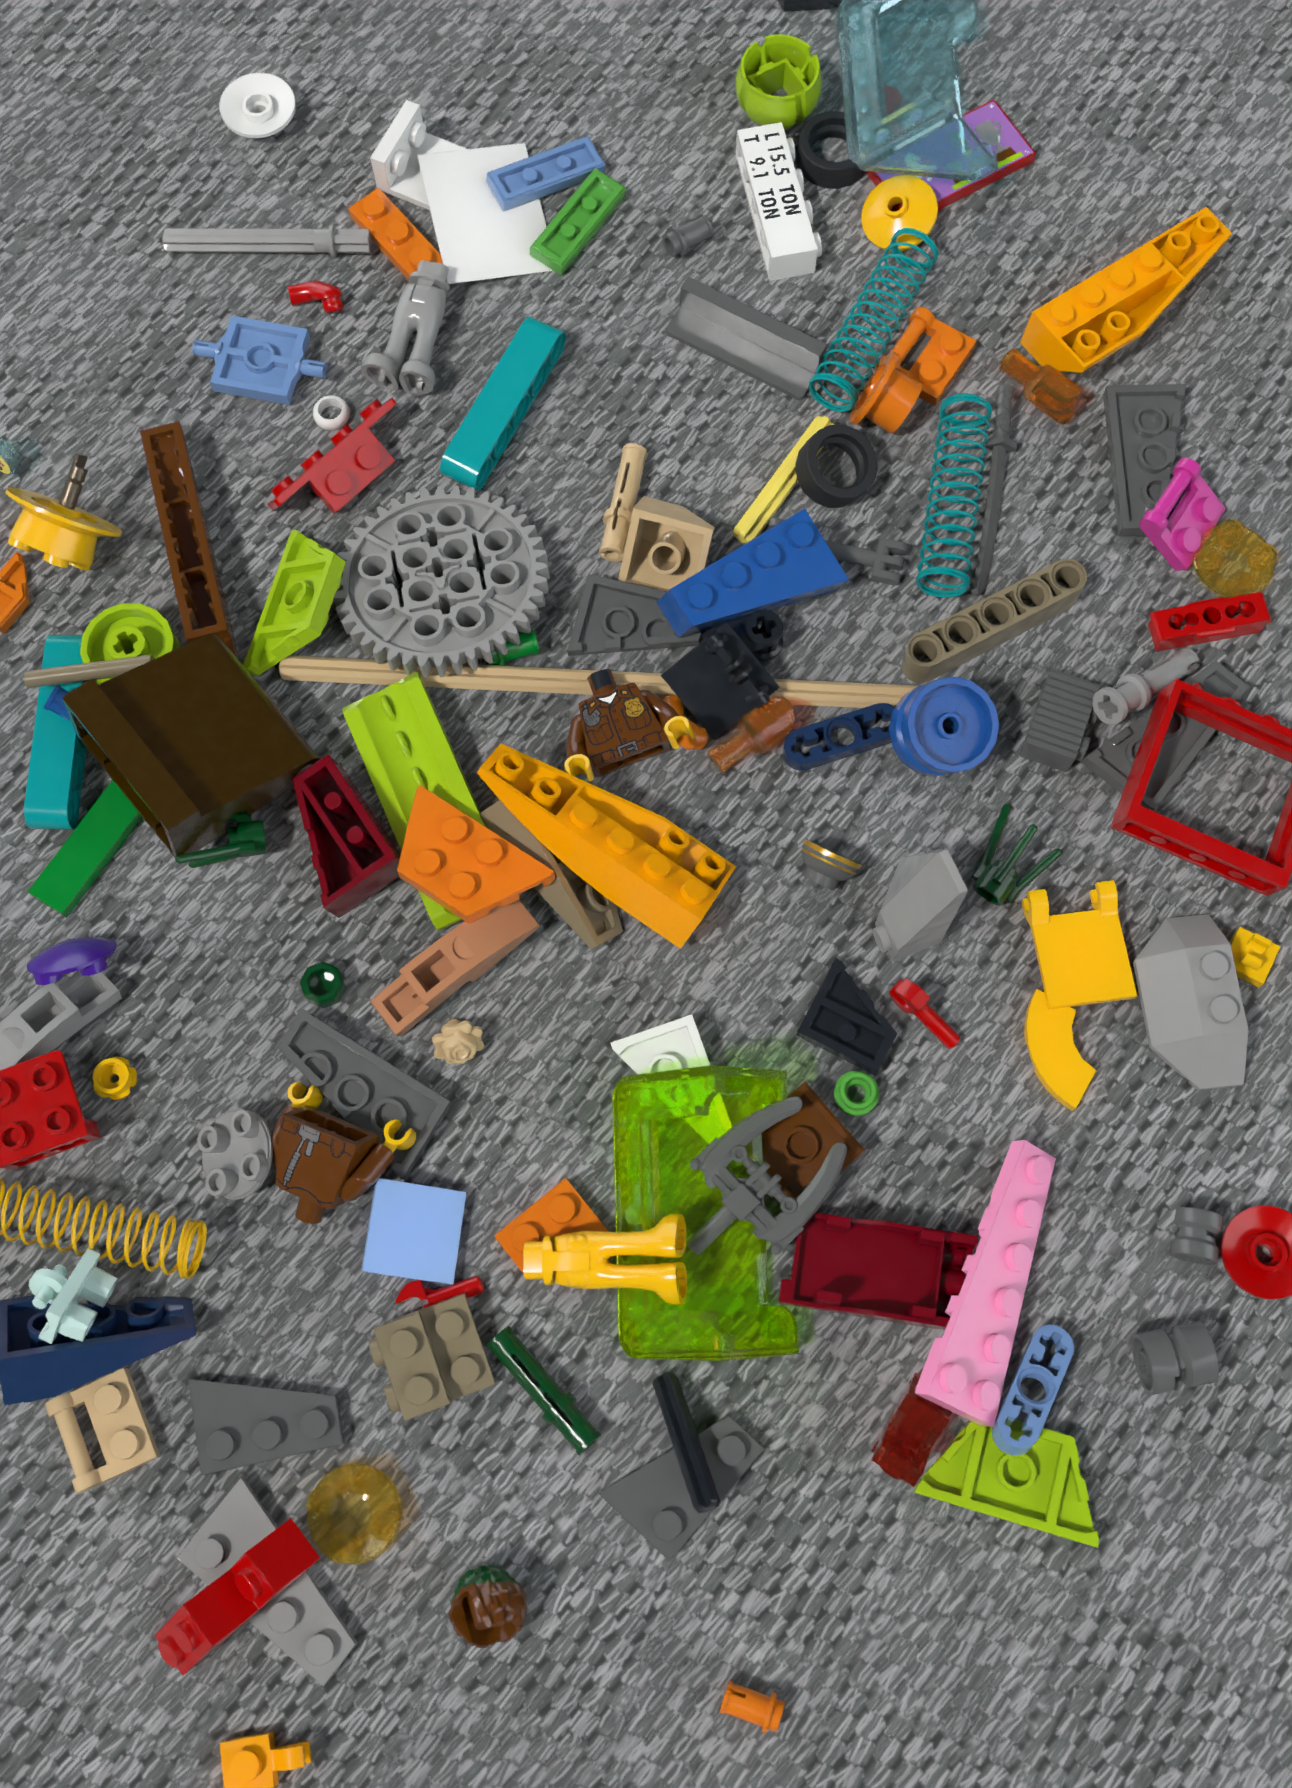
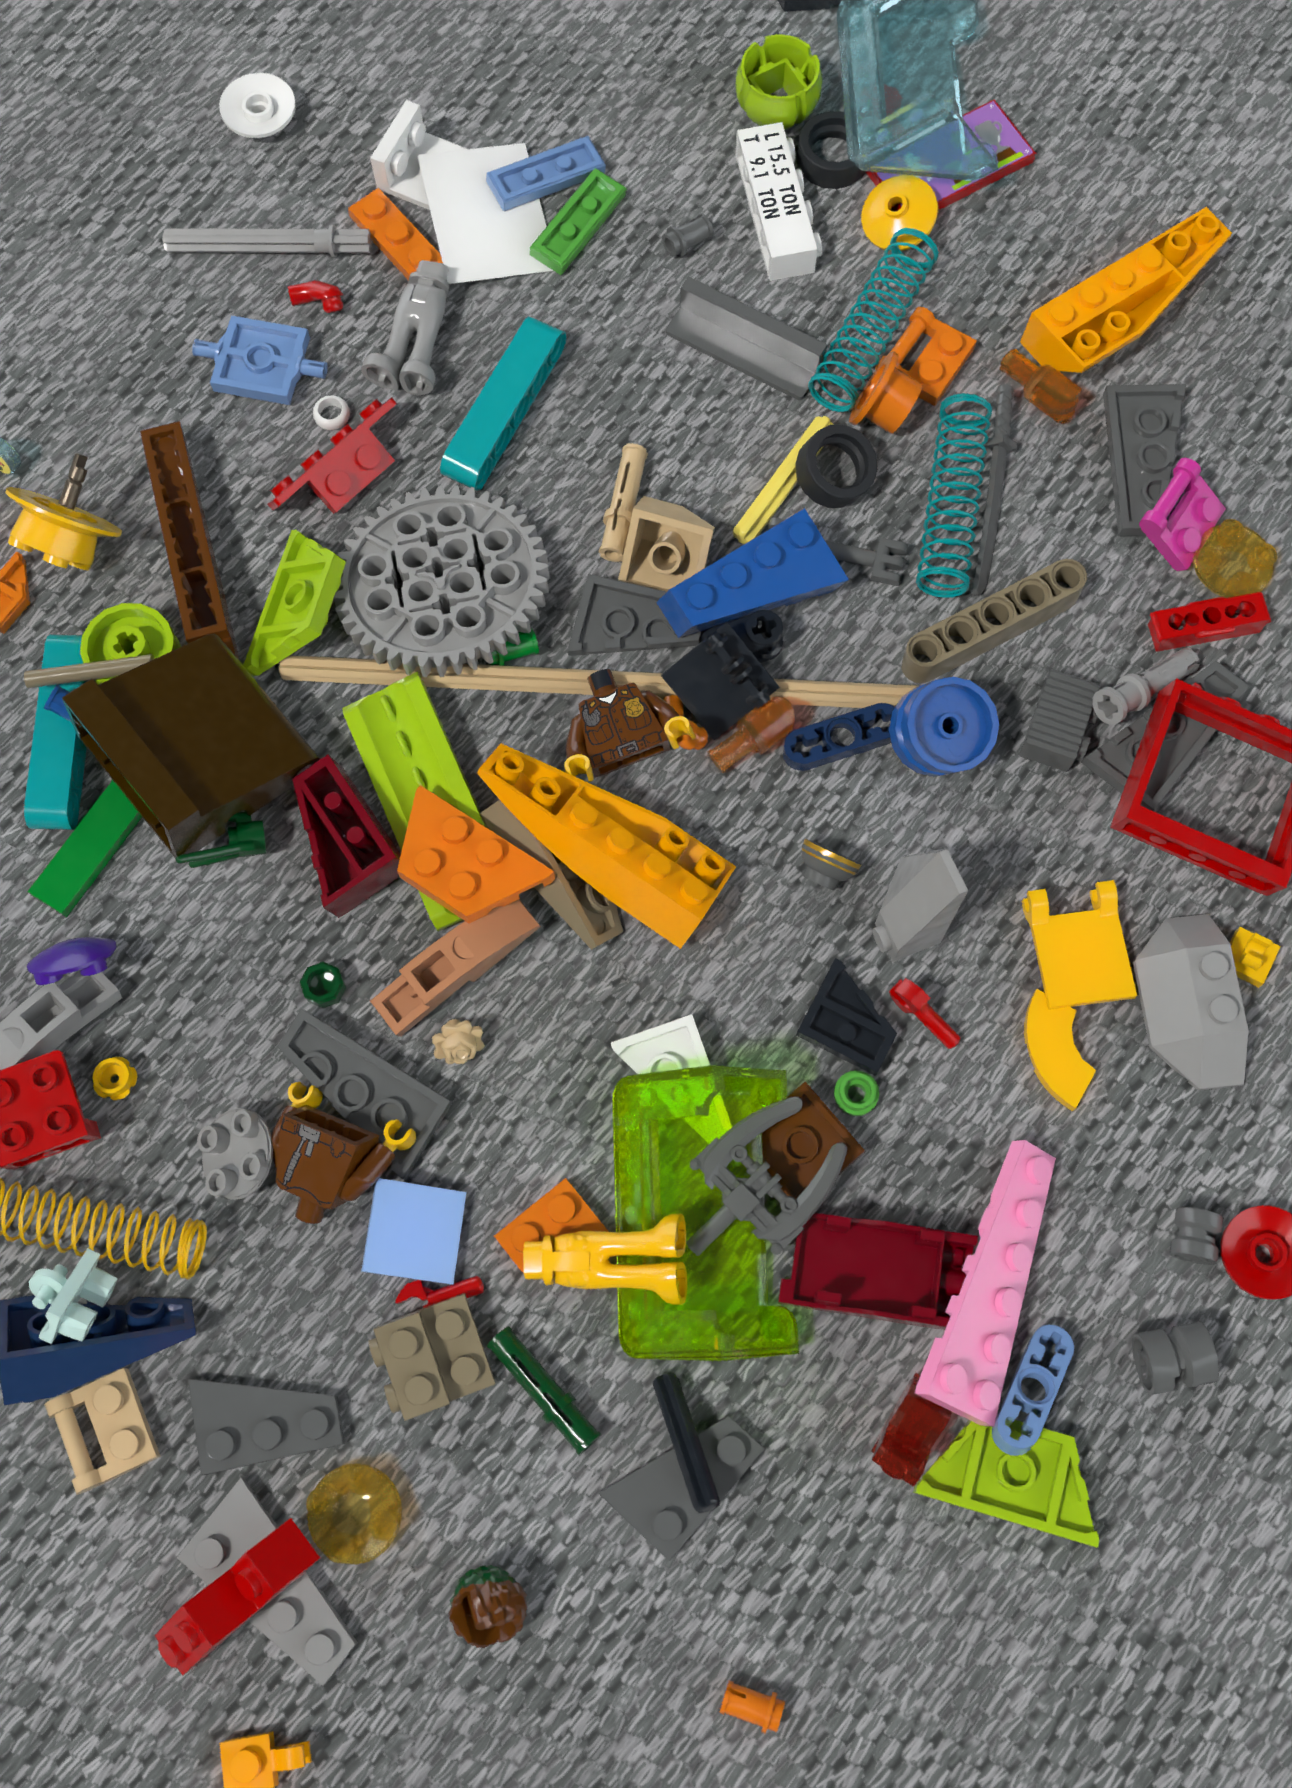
(998, 881): dark green plant -> none

